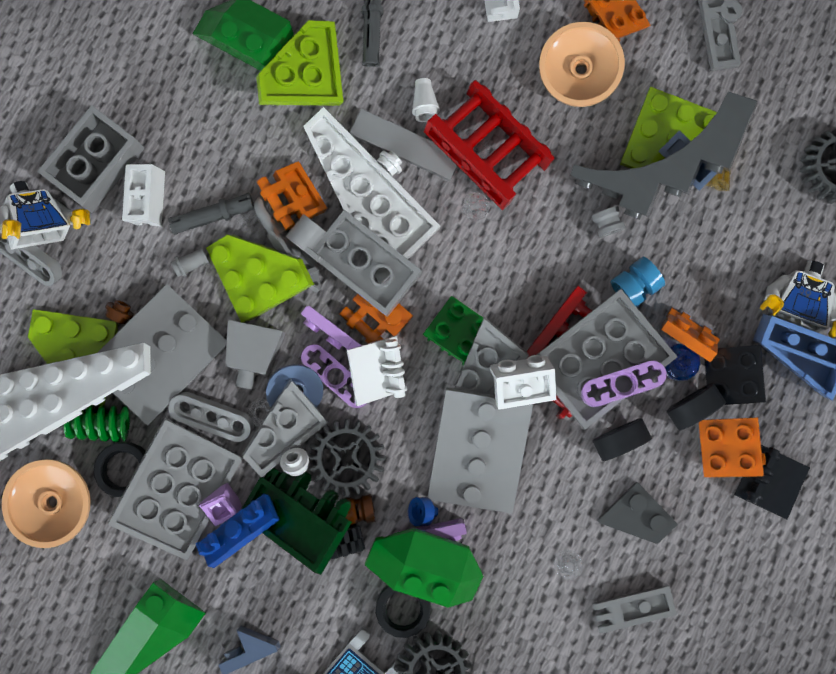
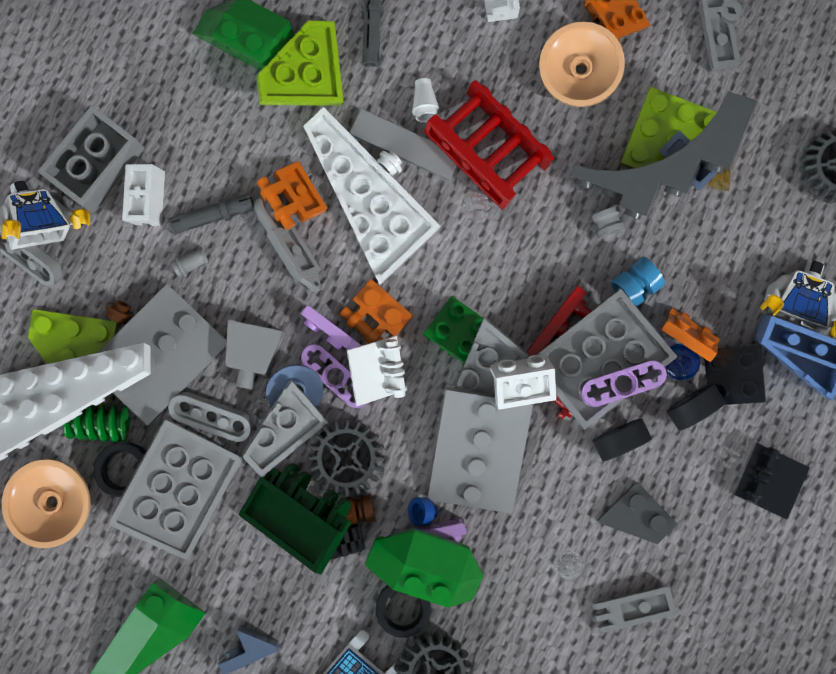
(221, 504): lavender slope -> none
(238, 531): blue plate -> none
(257, 275): lime plate -> none
(295, 467): white plate -> none
(336, 253): light grey hinge -> none
(731, 447): orange hinge -> none

